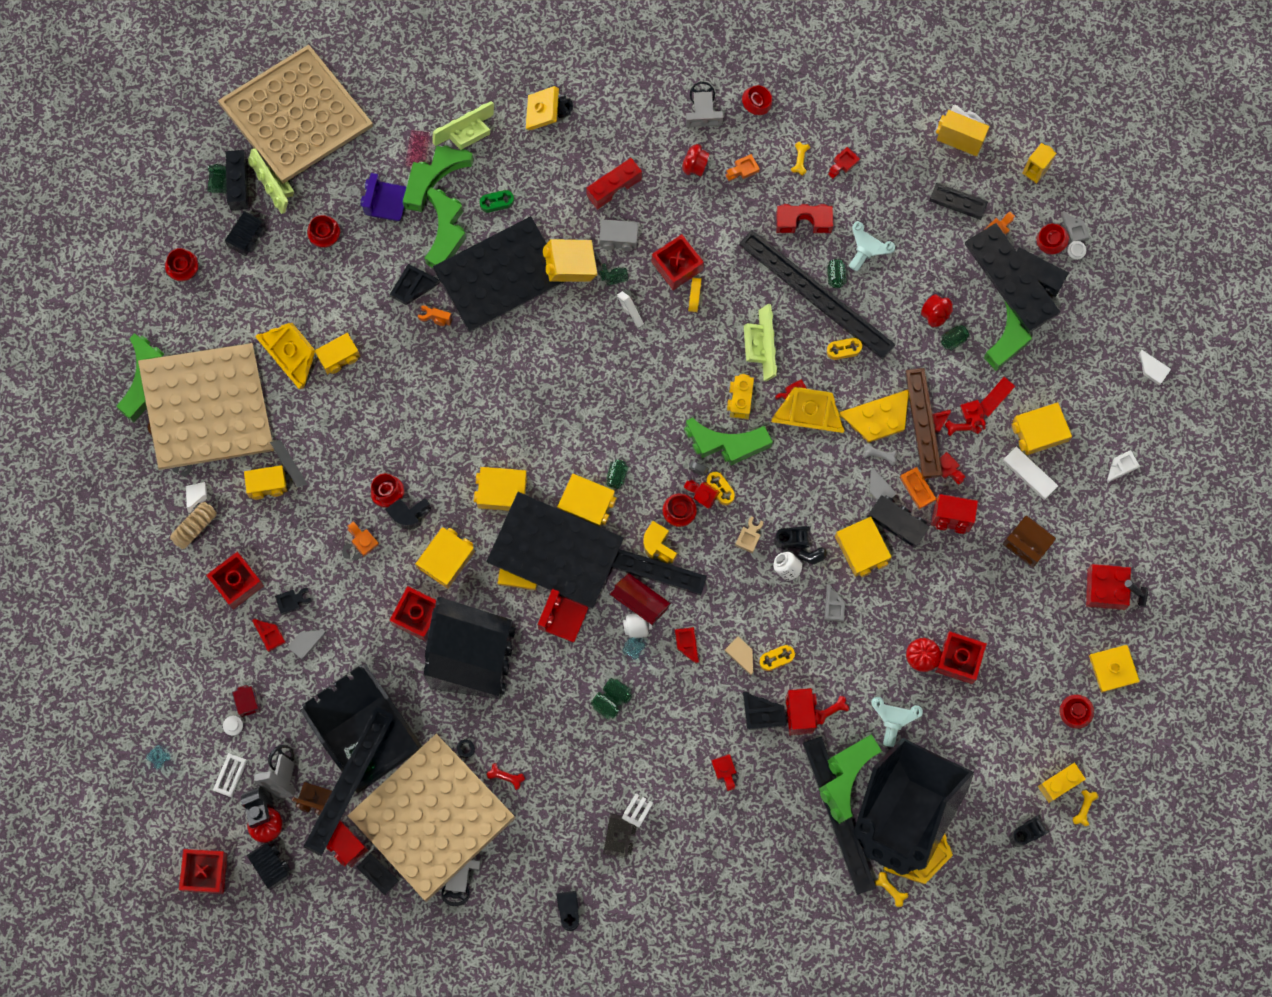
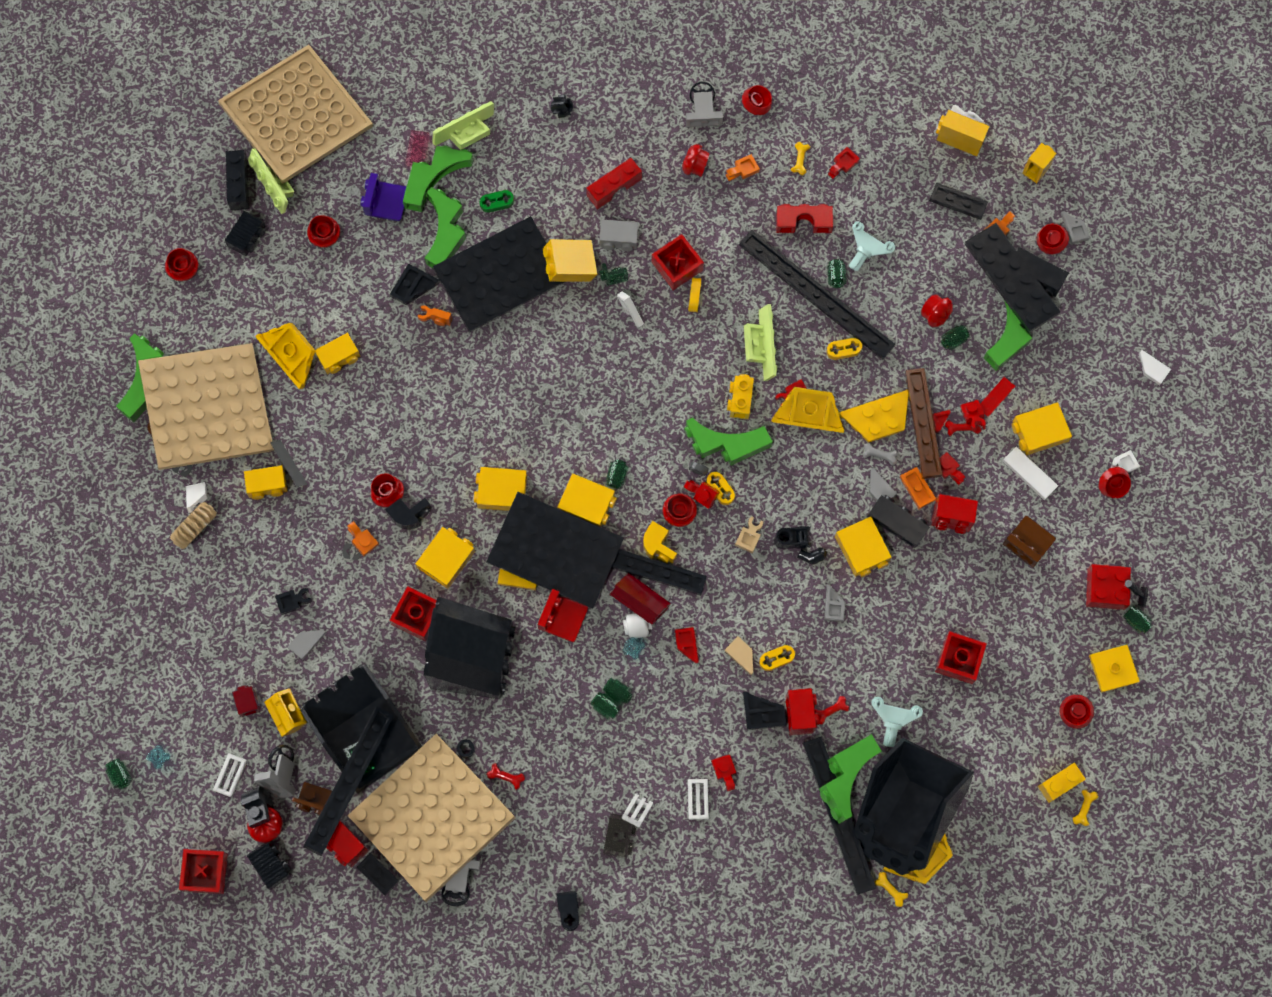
(118, 774): none -> clear green brick
(217, 179): clear green bracket -> none
(233, 725): white plate -> none
(235, 580): red brick -> none
(269, 634): red tile -> none
(285, 712): none -> yellow brick
(542, 108): yellow plate -> none
(698, 816): none -> white tile
(787, 565): white head -> none
(923, 654): red piece -> none
(1031, 831): black piece -> none
(1076, 250): white plate -> none
(1115, 482): none -> red hat
(1138, 620): none -> clear green brick

